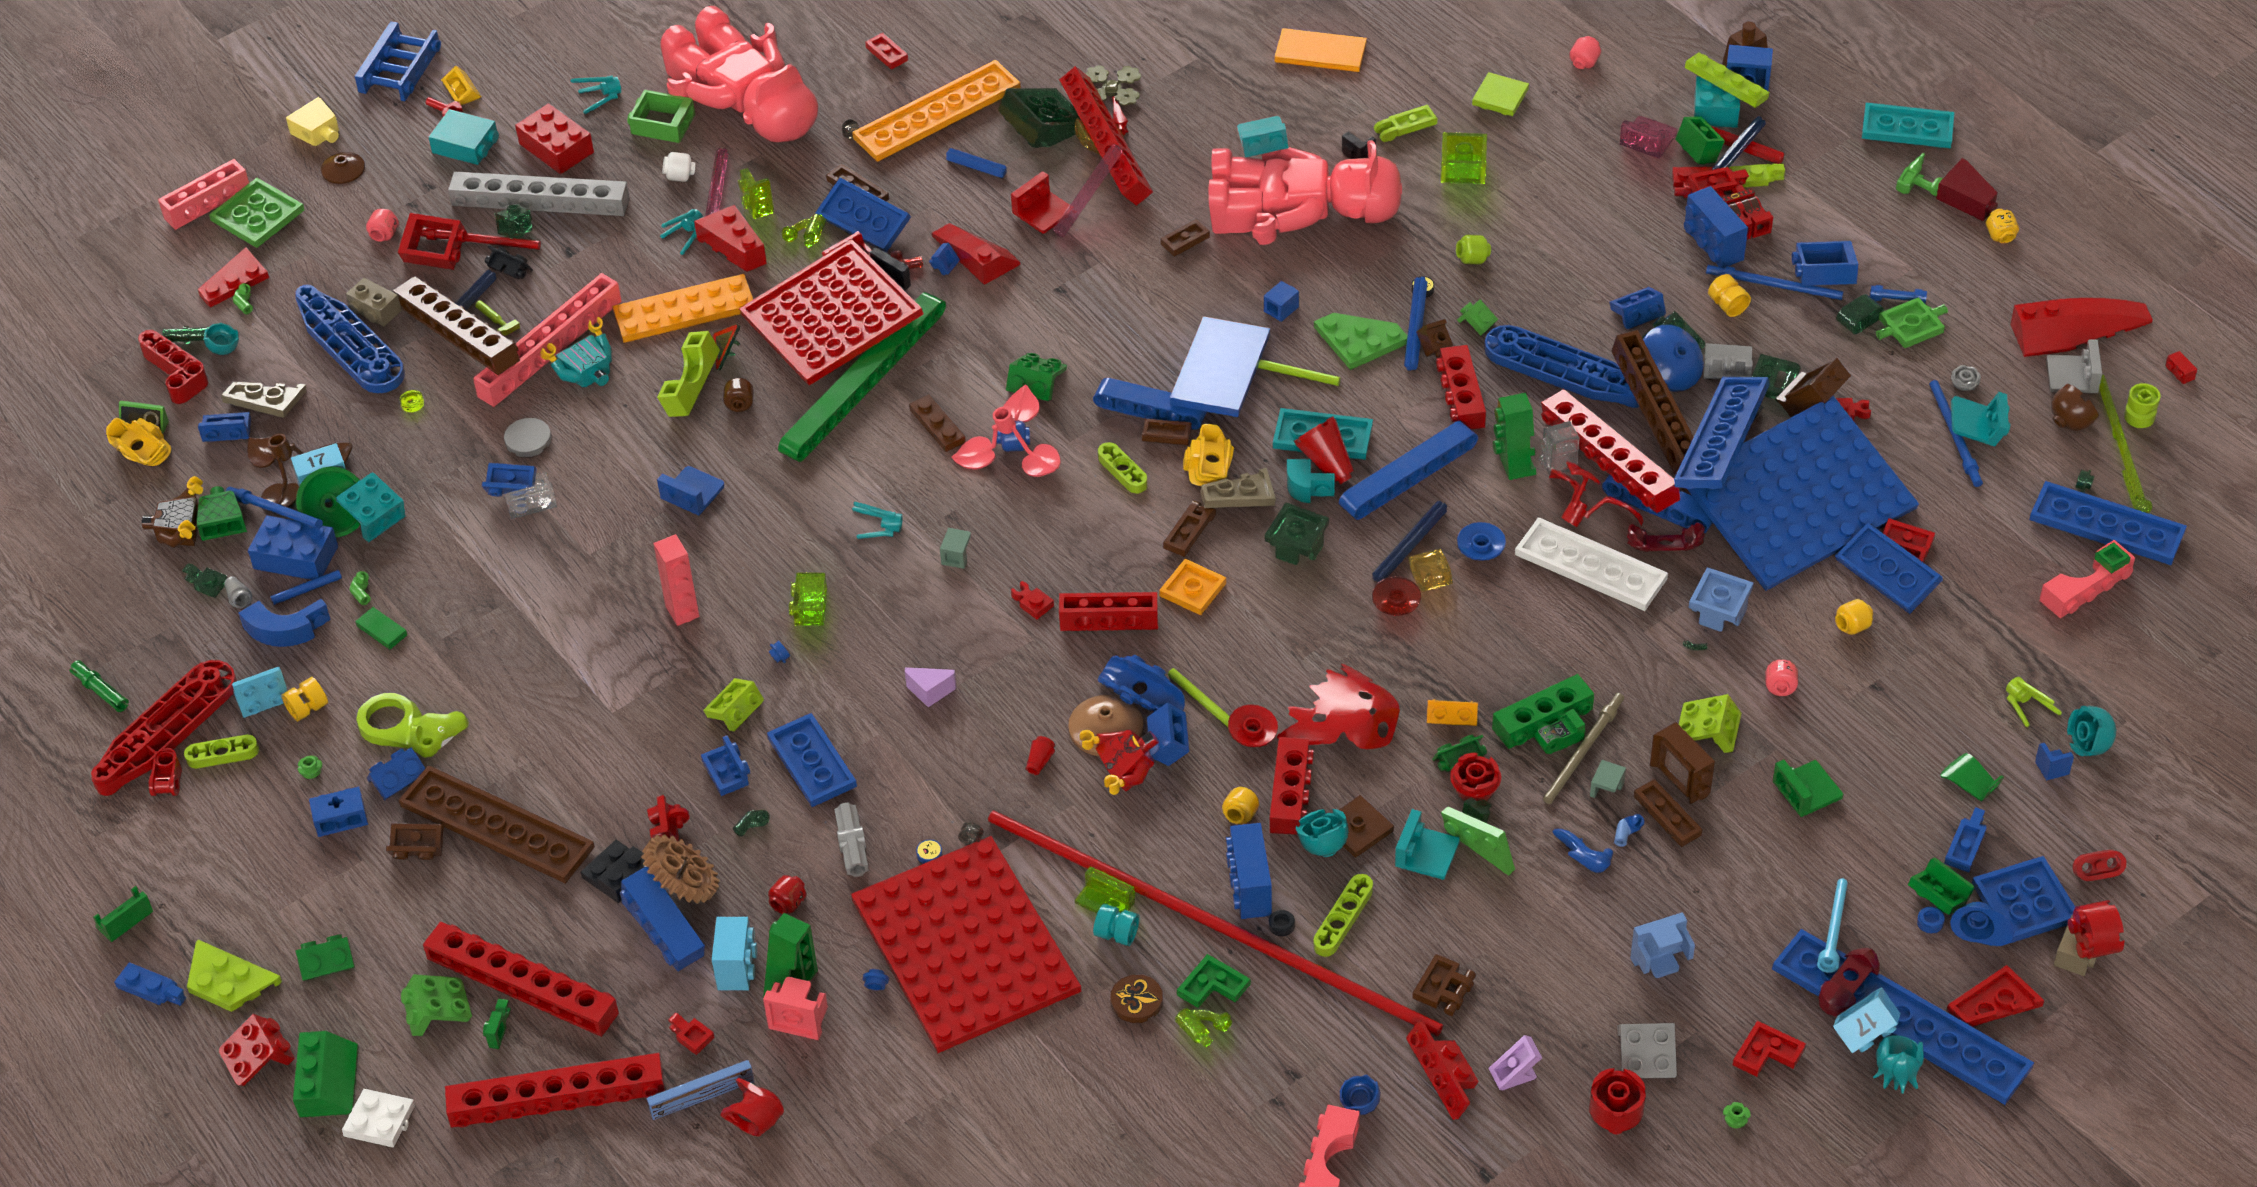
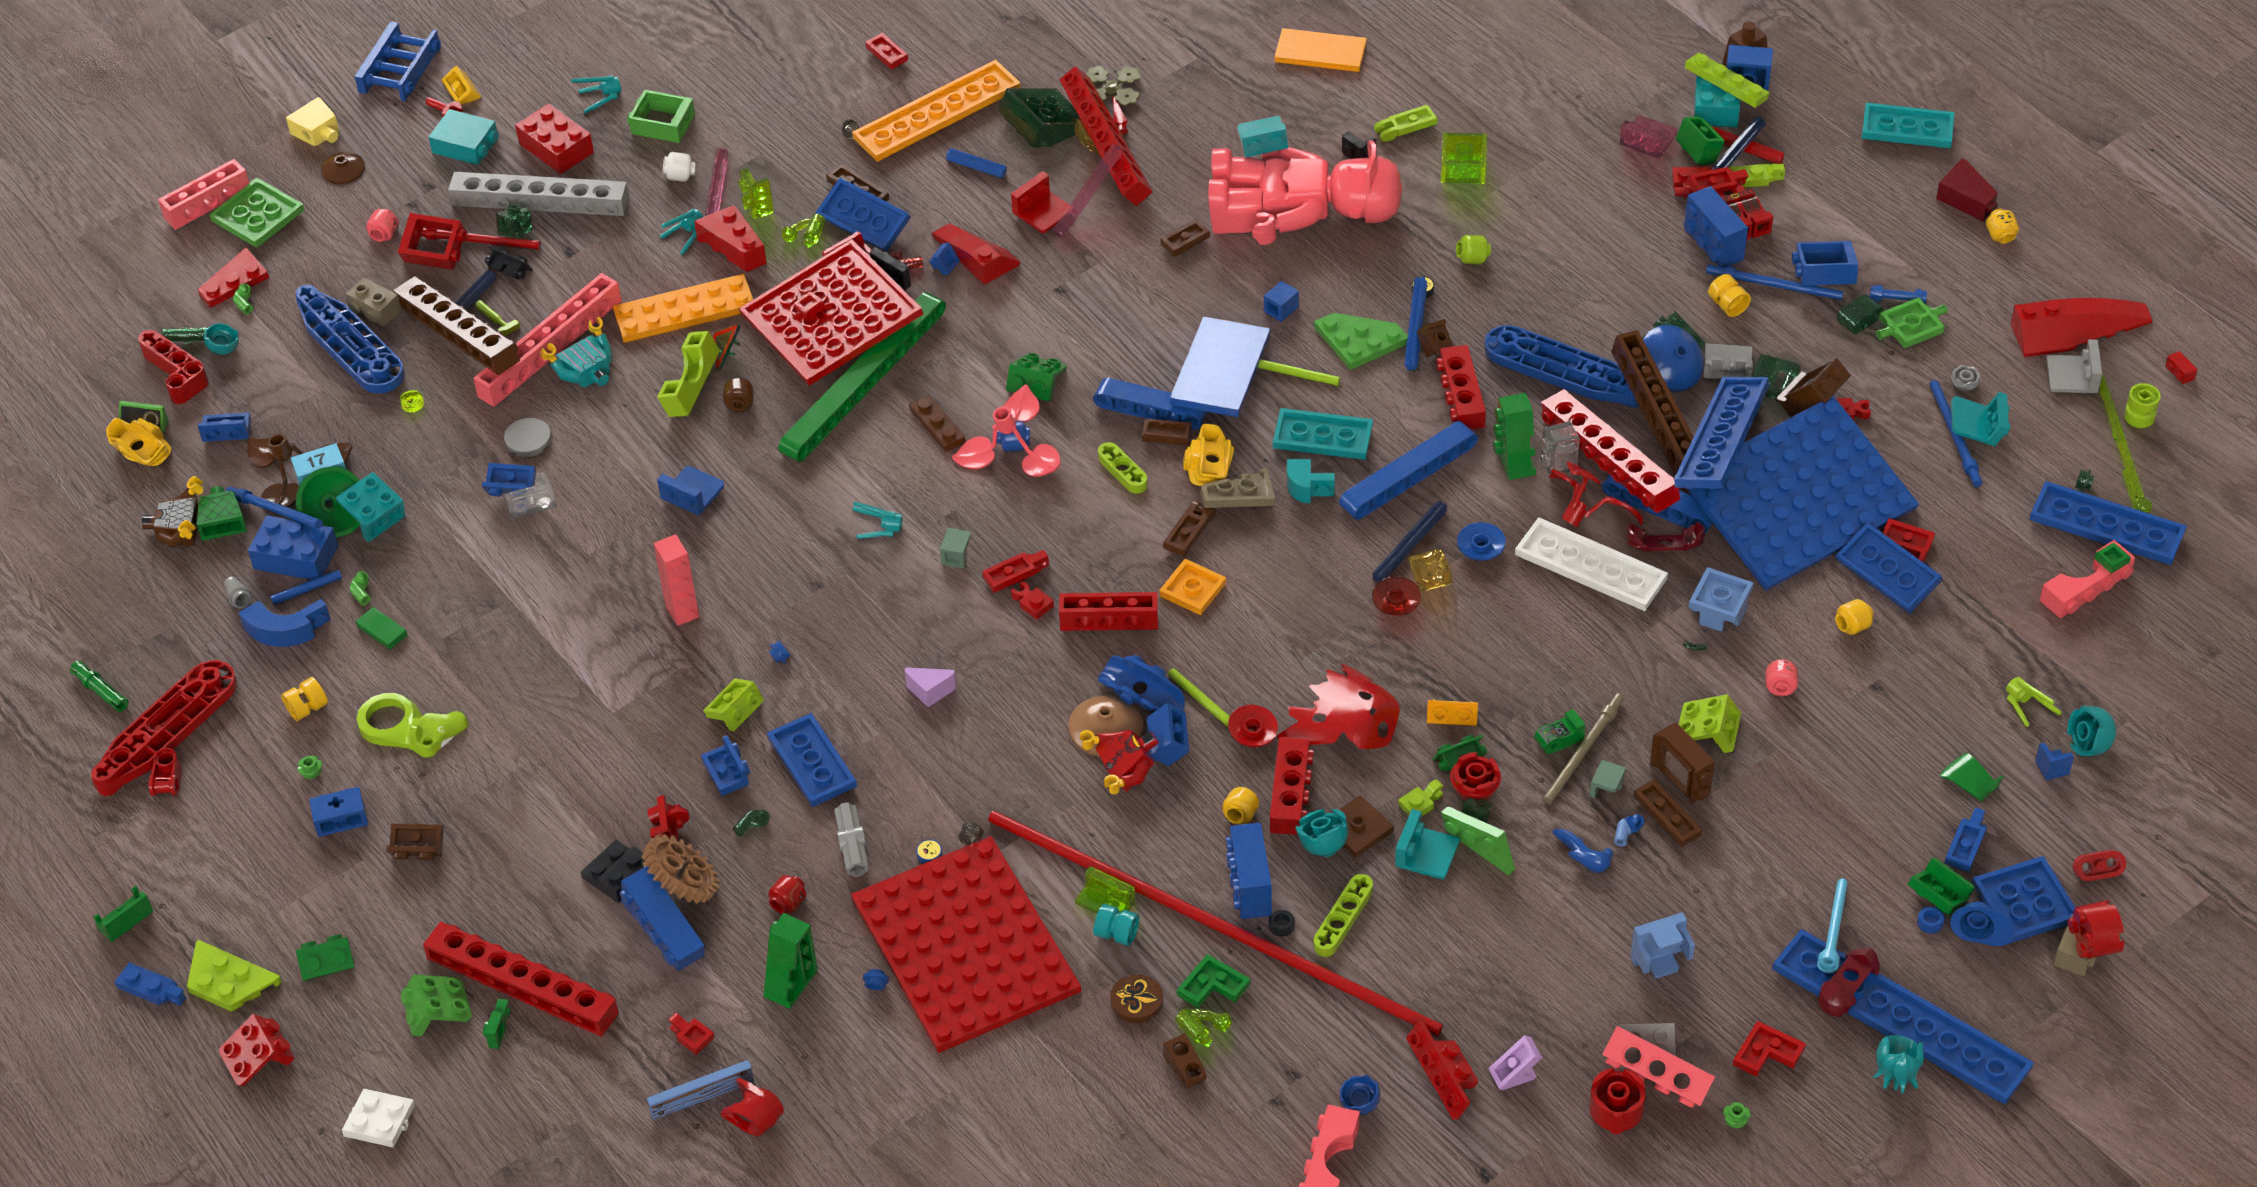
(207, 582): clear green plate -> none
(230, 756): lime beam -> none
(259, 691): medium azure bracket -> none
(268, 400): dark tan wing -> none
(325, 1074): green slope -> none
(396, 773): blue bracket -> none
(497, 824): reddish brown plate -> none
(543, 1084): red brick -> none
(733, 953): medium azure brick -> none
(739, 76): coral piece -> none
(791, 1012): coral panel -> none
(809, 305): none -> red tile
(809, 599): clear neon green brick -> none
(1014, 570): none -> red hinge
(1040, 754): red cone -> none
(1184, 1061): none -> reddish brown leg
(1296, 533): clear green panel -> none
(1327, 449): red cone -> none
(1420, 799): none -> lime plate
(1436, 981): reddish brown plate -> none
(1478, 316): bright green bracket -> none
(1500, 94): lime tile -> none
(1522, 719): green brick -> none
(1585, 52): coral head -> none
(1639, 307): blue bracket -> none
(1699, 1080): none -> coral brick
(1806, 787): green bracket -> none
(1867, 1020): medium azure brick -> none
(1911, 176): bright green piece -> none
(1995, 998): red wing -> none
(2072, 410): reddish brown cylinder -> none

